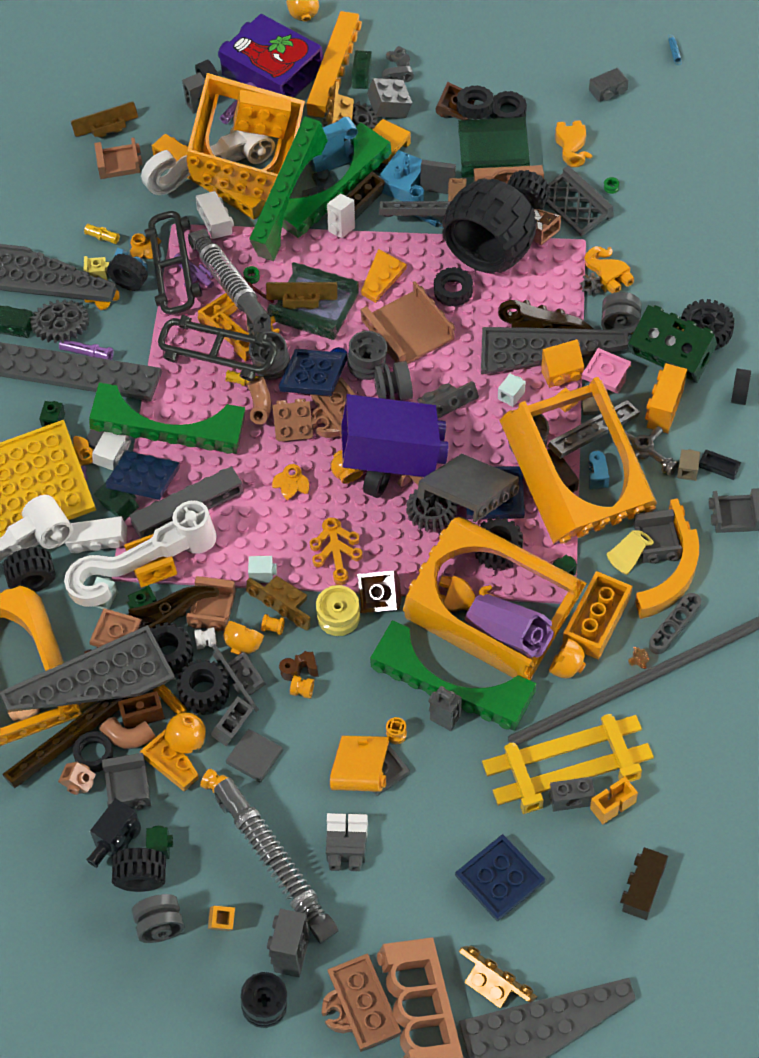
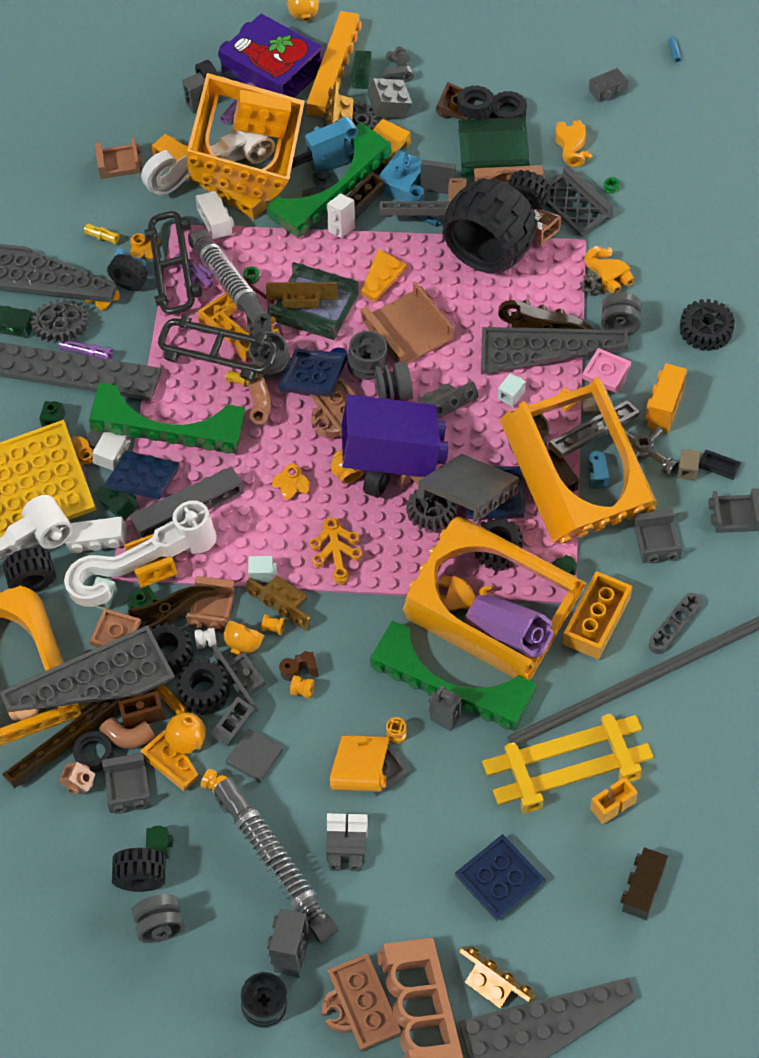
(96, 267): light yellow brick -> none
(105, 121): pearl gold bracket -> none
(113, 831): black brick -> none
(221, 918): light orange brick -> none
(292, 420): nougat bracket -> none
(307, 144): green arch -> none
(338, 610): light yellow wheel -> none
(379, 591): reddish brown slope -> none
(453, 275): black tyre -> none
(562, 363): light orange slope -> none
(568, 660): light orange cylinder -> none
(571, 793): dark grey brick -> none
(628, 551): light yellow piece -> none
(639, 657): clear orange plant -> none
(671, 590): light orange arch -> none
(673, 341): dark green piece -> none
(741, 386): black tyre -> none

